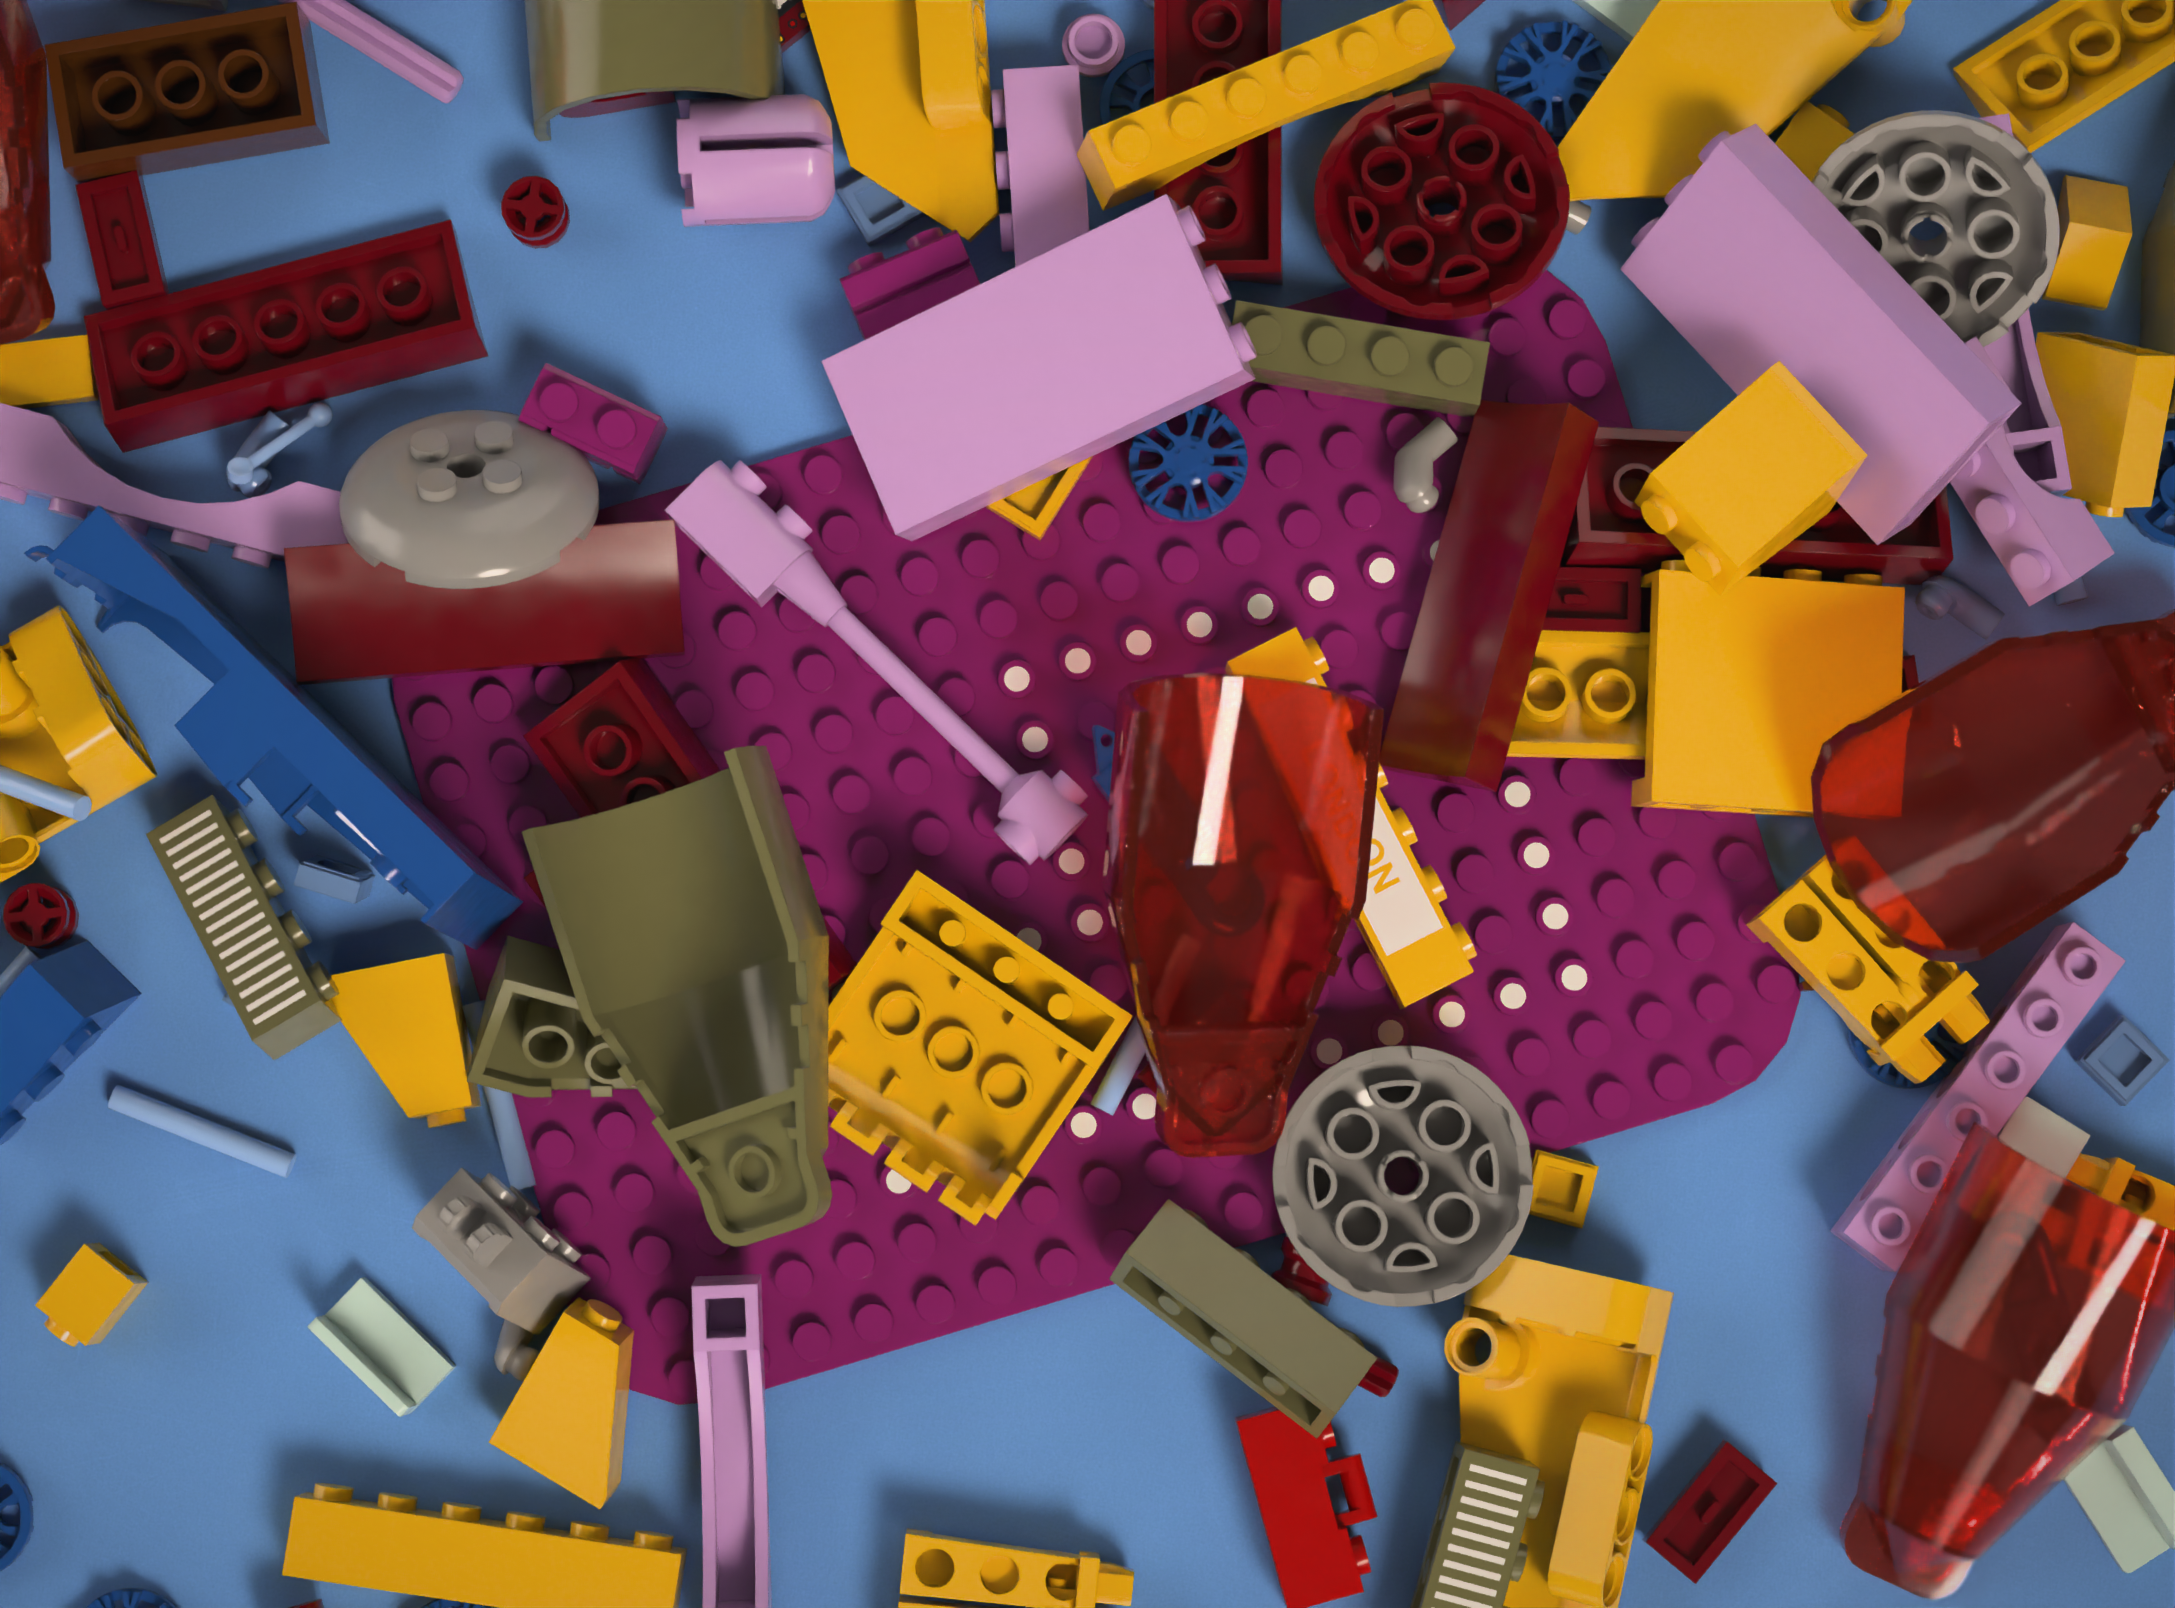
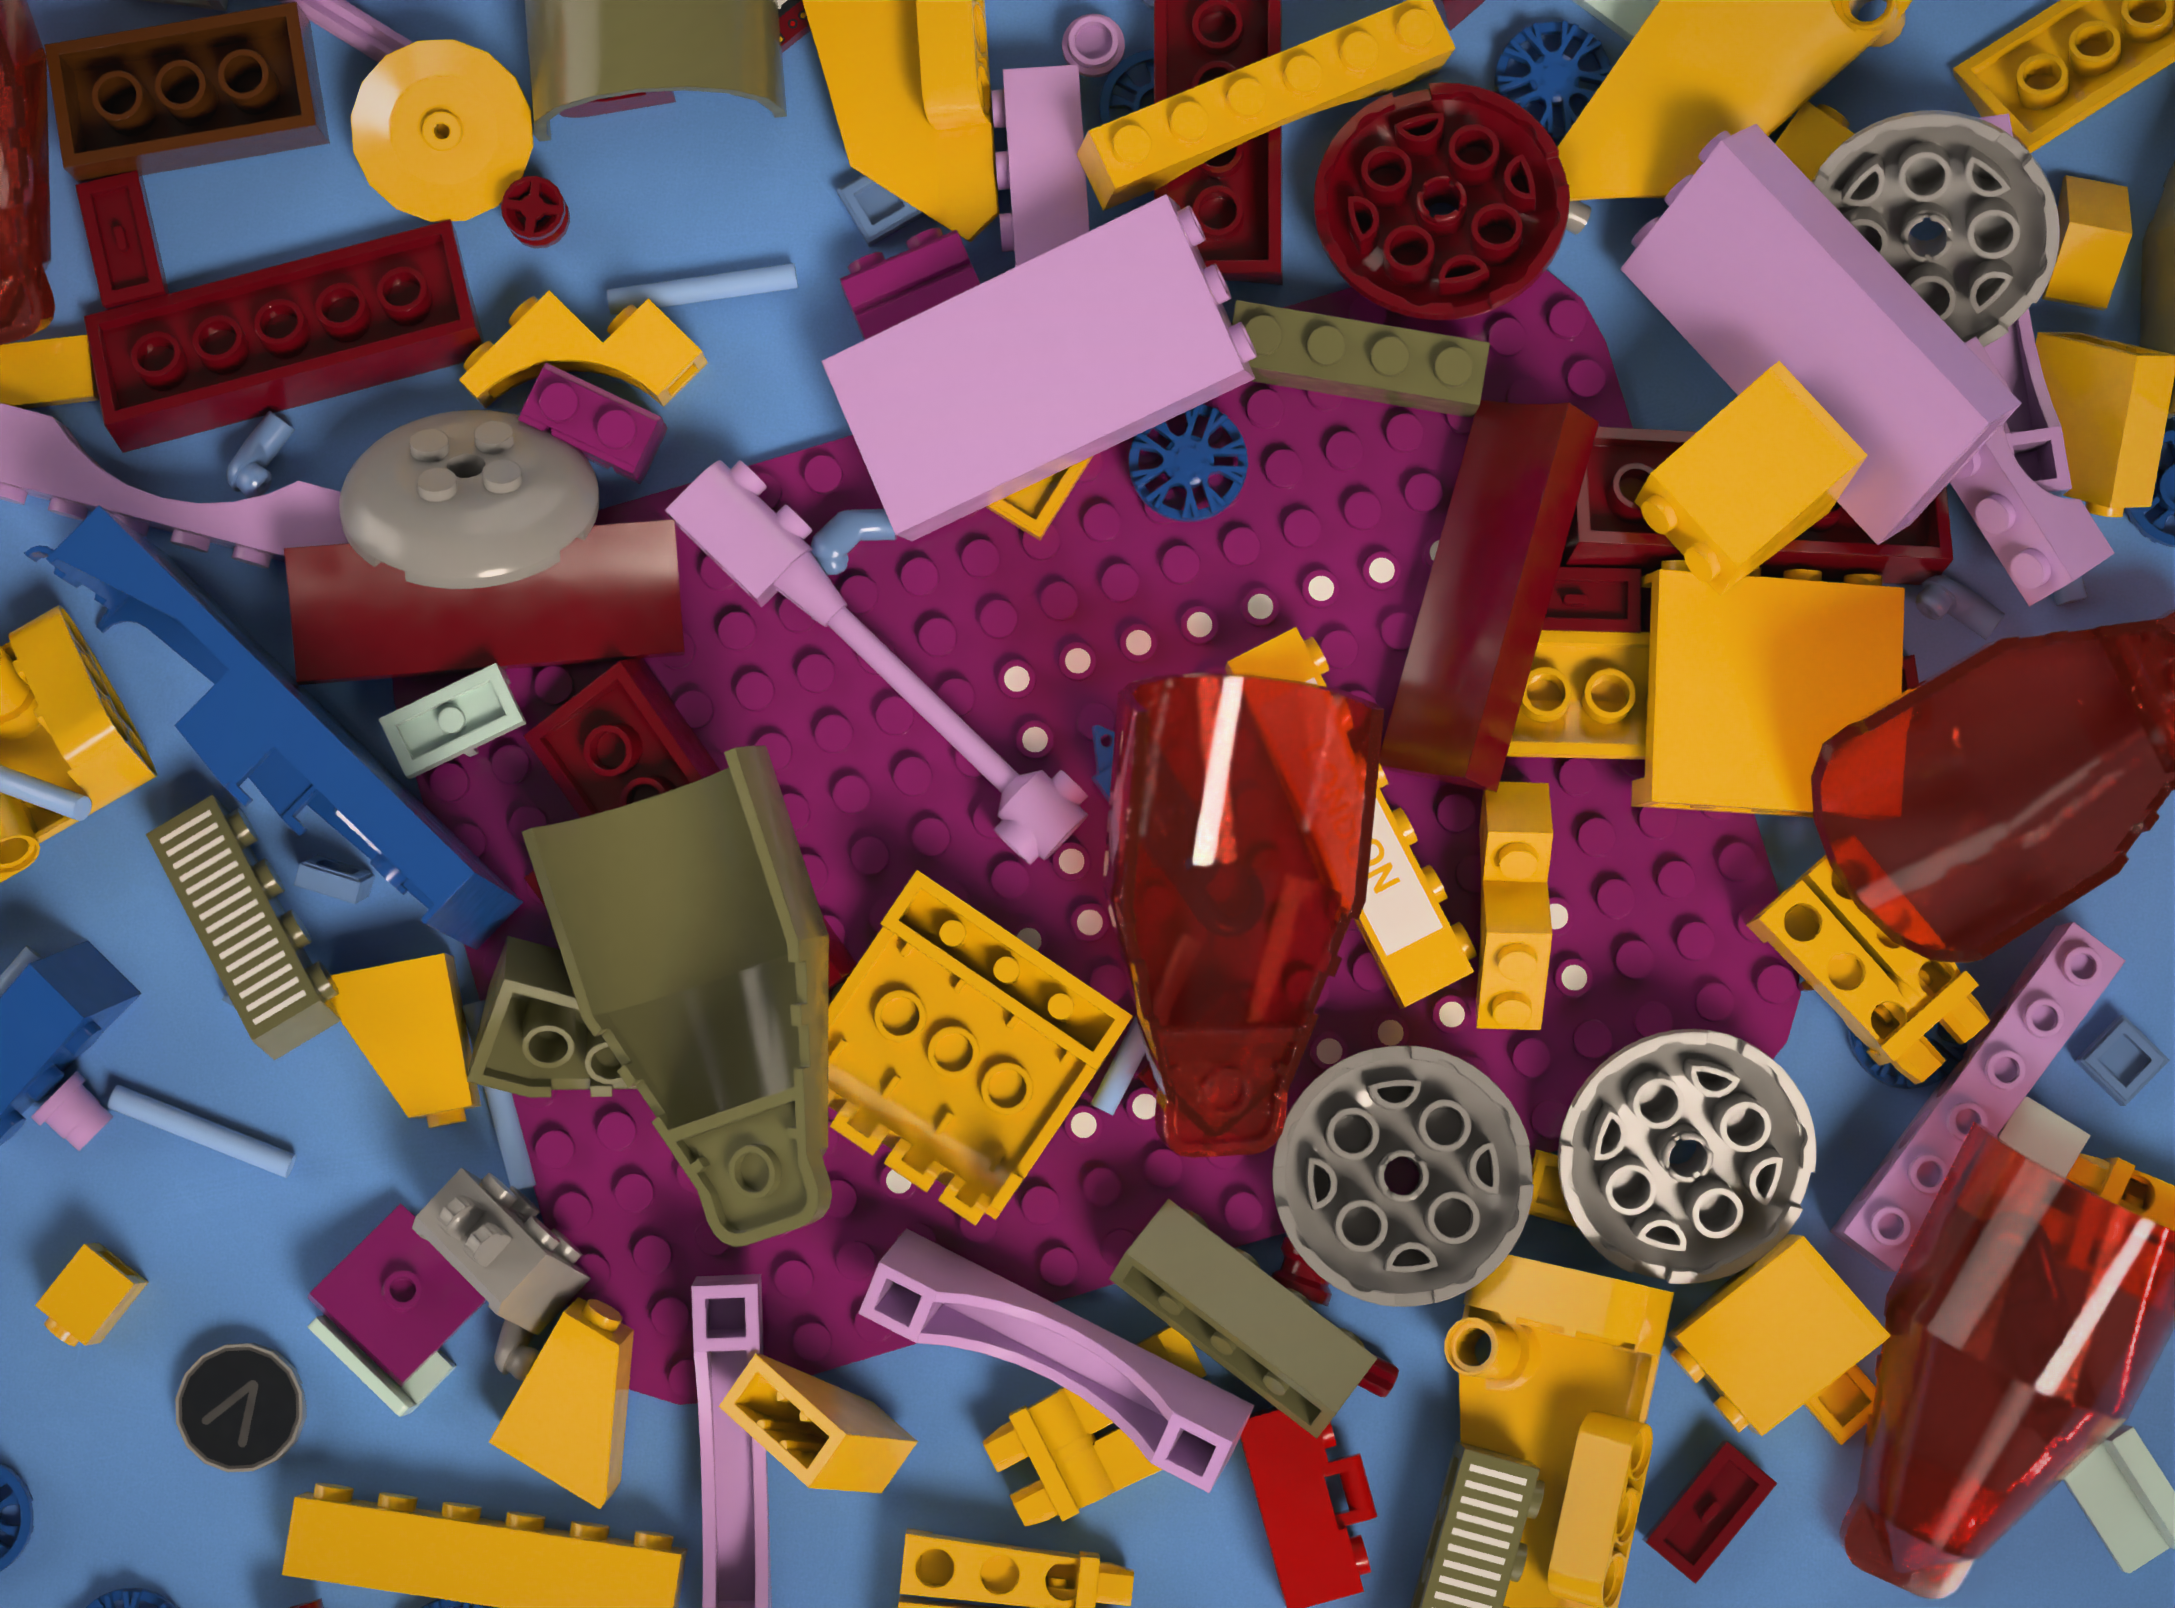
(26, 916): dark red wheel -> none
(73, 1112): none -> lavender piece
(240, 1407): none -> black tile
(241, 468): light blue hinge -> none
(397, 1297): none -> magenta plate
(441, 130): none -> yellow piece
(453, 721): none -> light aqua panel
(641, 351): none -> yellow arch
(705, 287): none -> light blue bar
(754, 160): lavender cylinder -> none
(817, 1428): none -> yellow slope
(844, 532): none -> medium blue arm
(955, 1303): none -> lavender arch
(1063, 1448): none -> yellow hips
(1415, 466): light grey arm -> none
(1514, 906): none -> yellow arch
(1723, 1202): none -> light grey brick
(1775, 1336): none -> yellow slope
(1844, 1404): none -> tile

